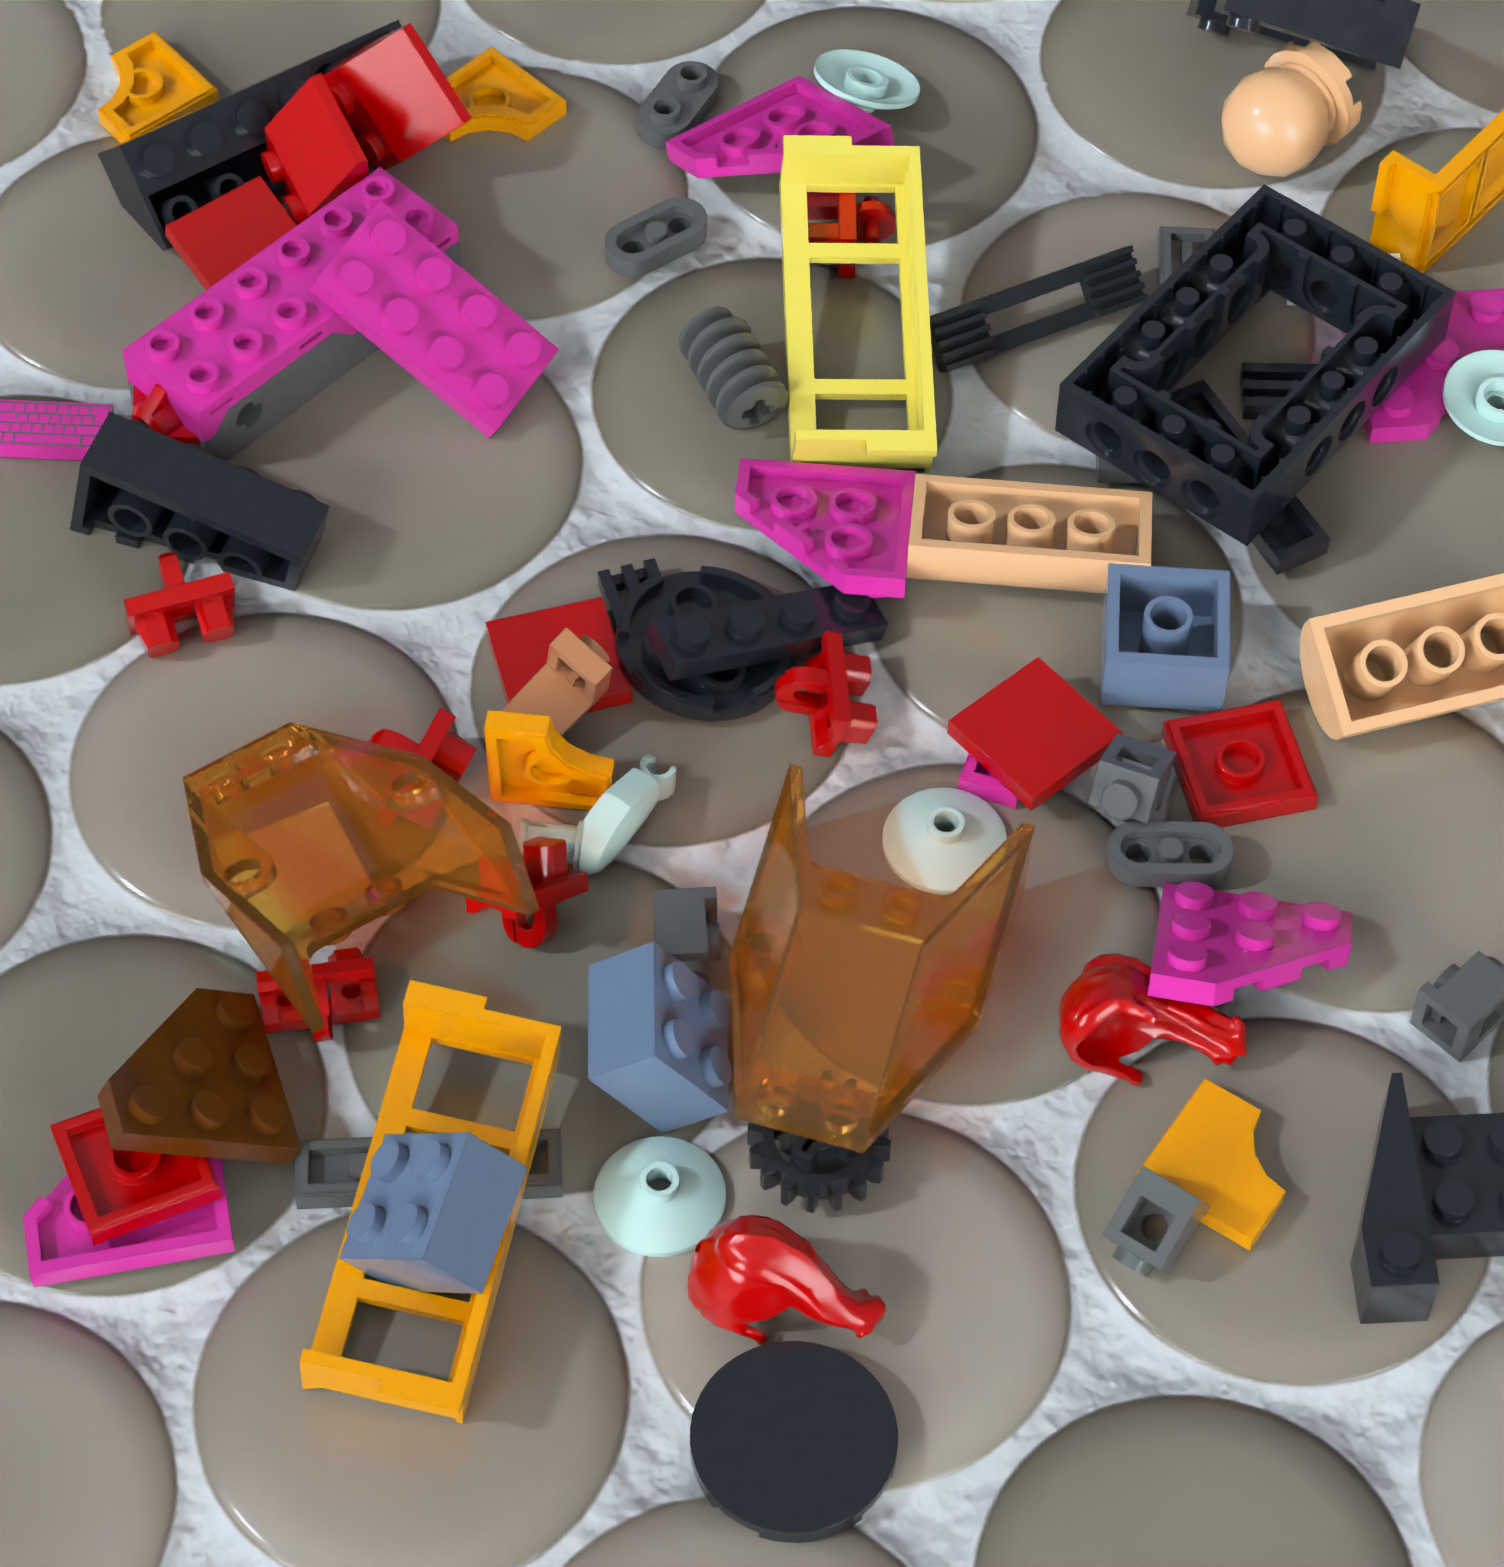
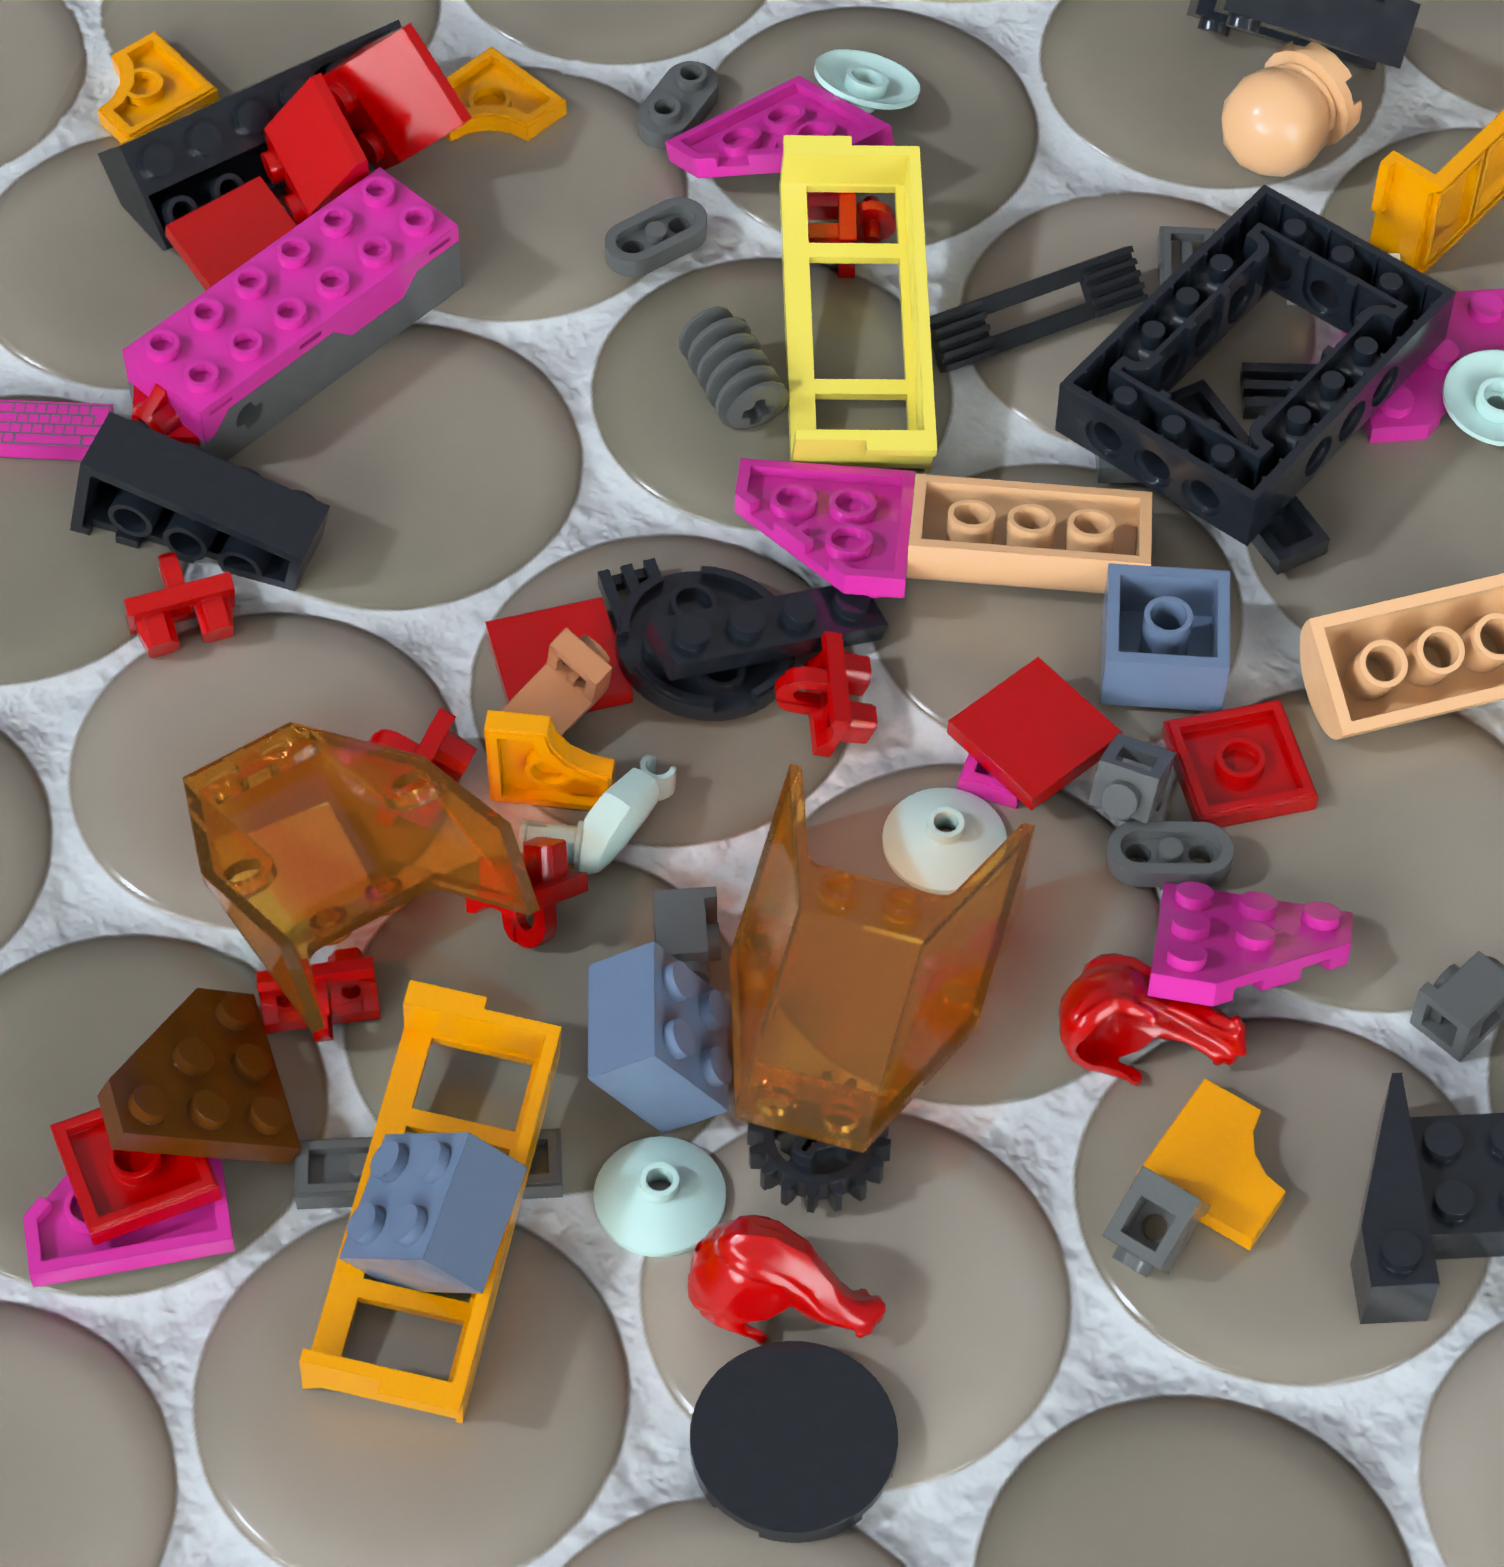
(434, 319): dark pink plate -> none

